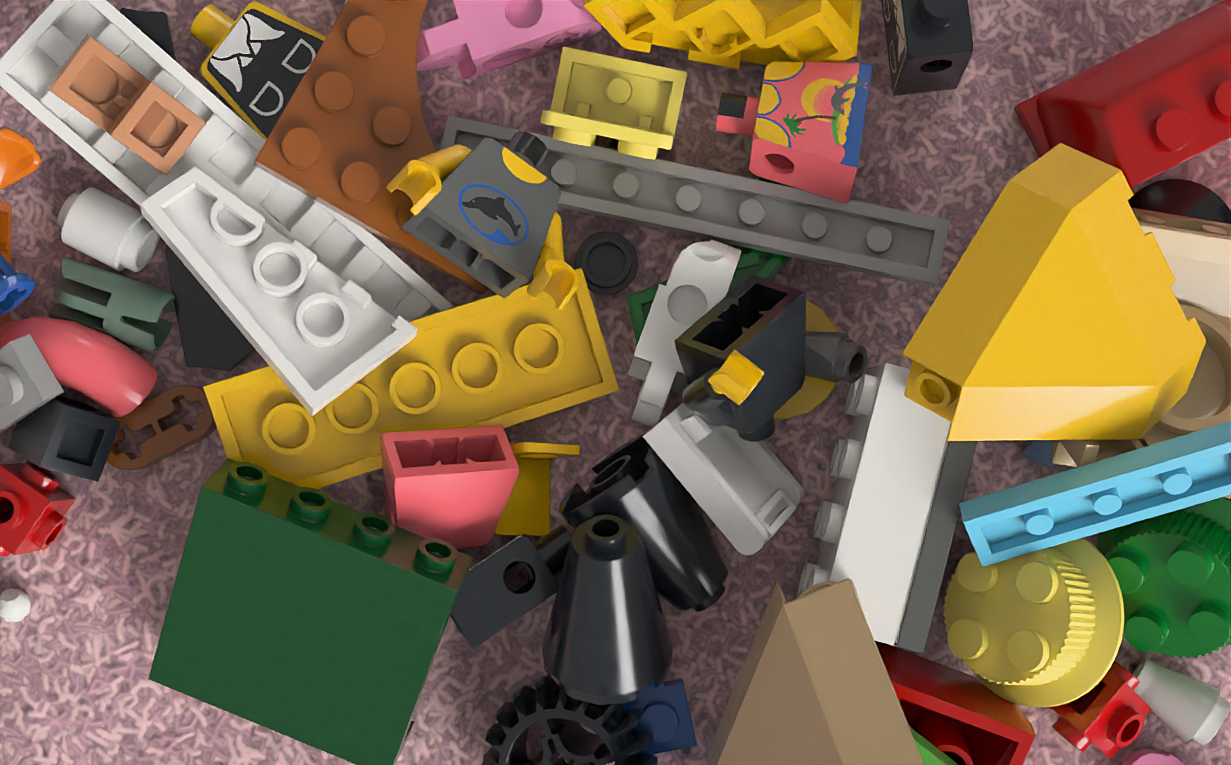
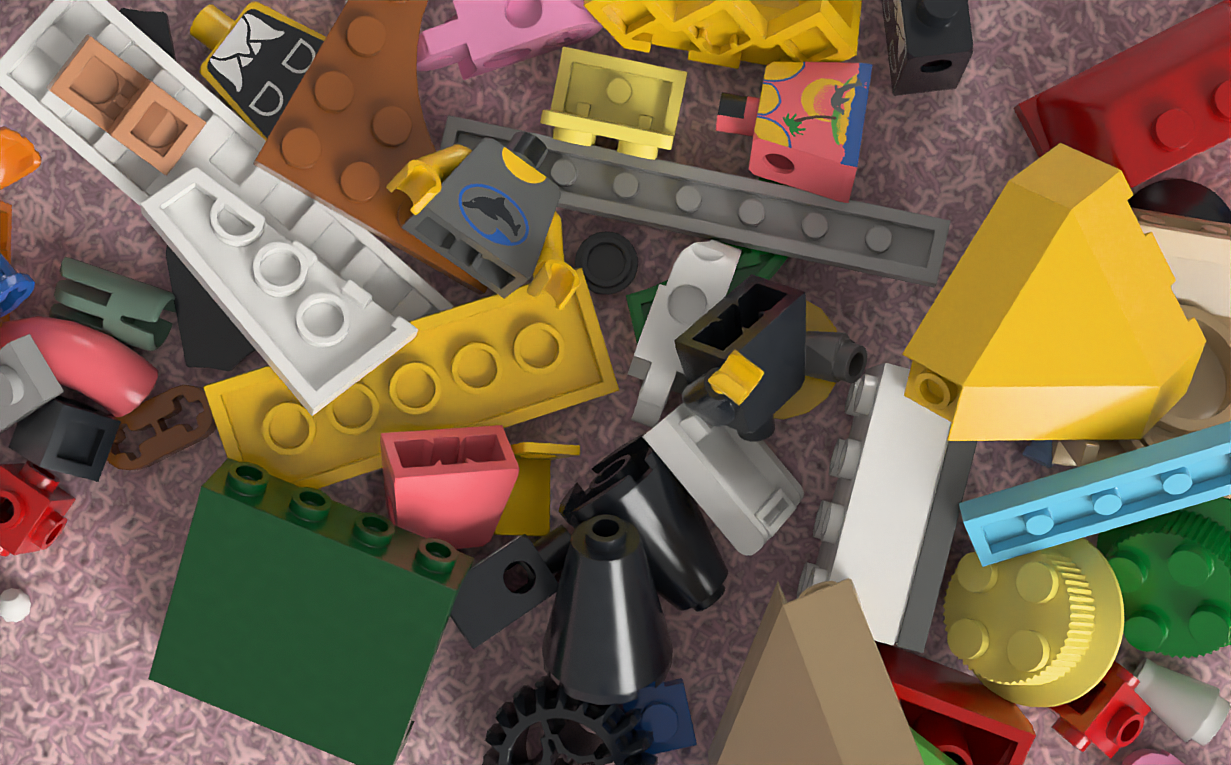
(107, 230): white brick -> none

